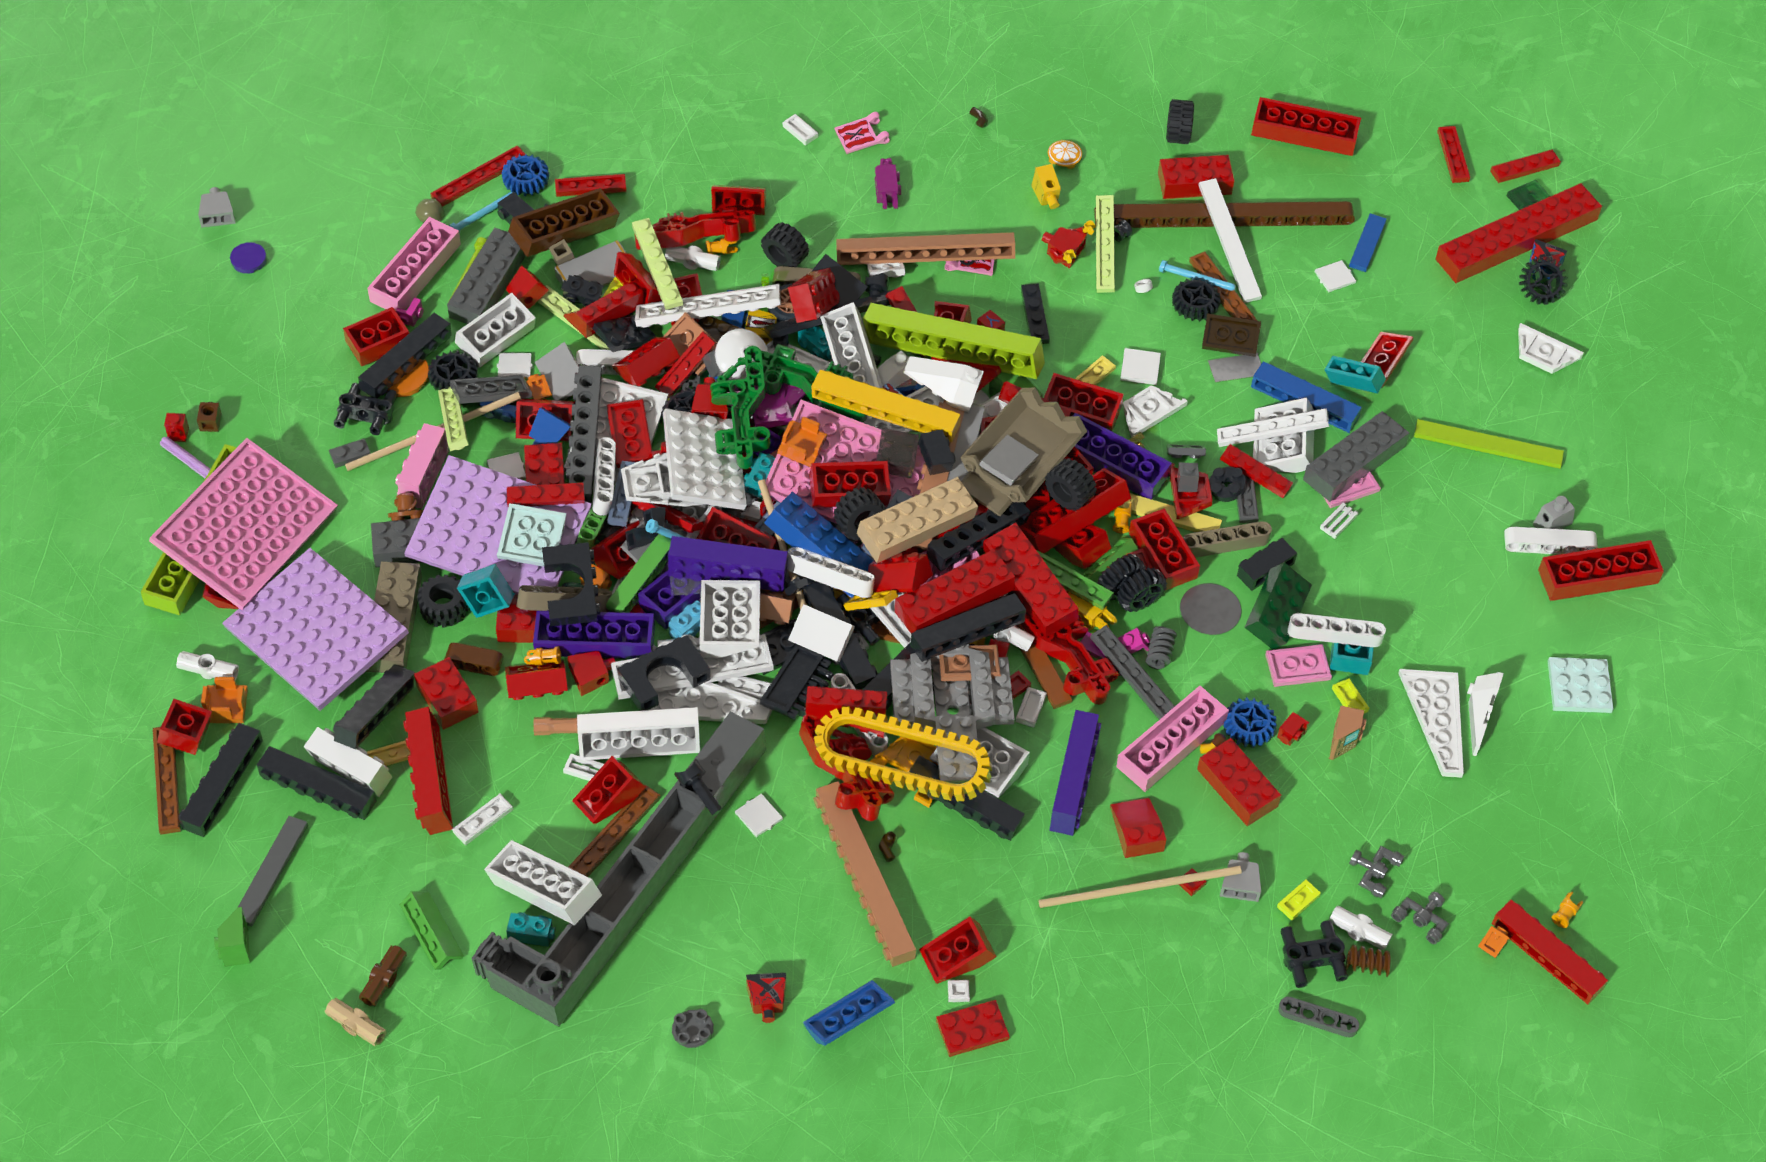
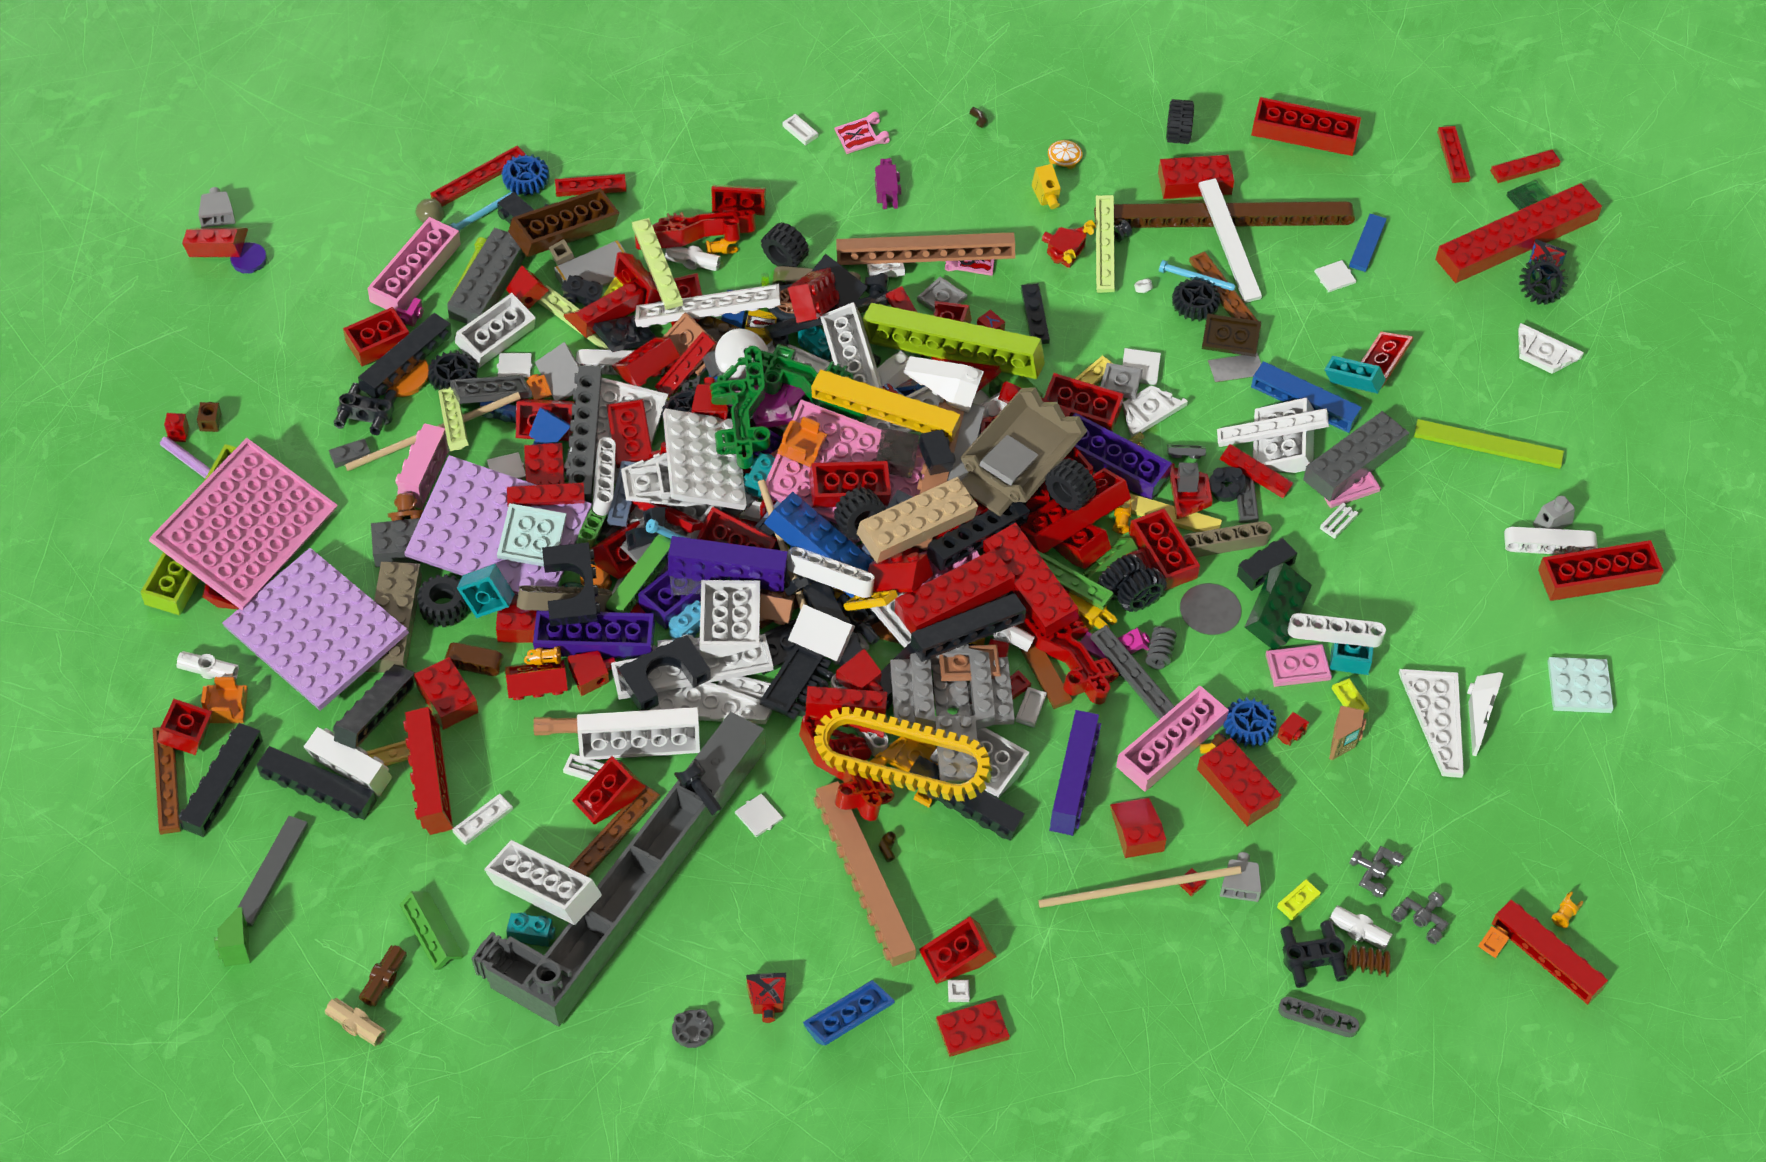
(214, 242): none -> red slope
(860, 673): none -> red torso
(941, 291): none -> light grey tile
(1122, 379): none -> light grey tile

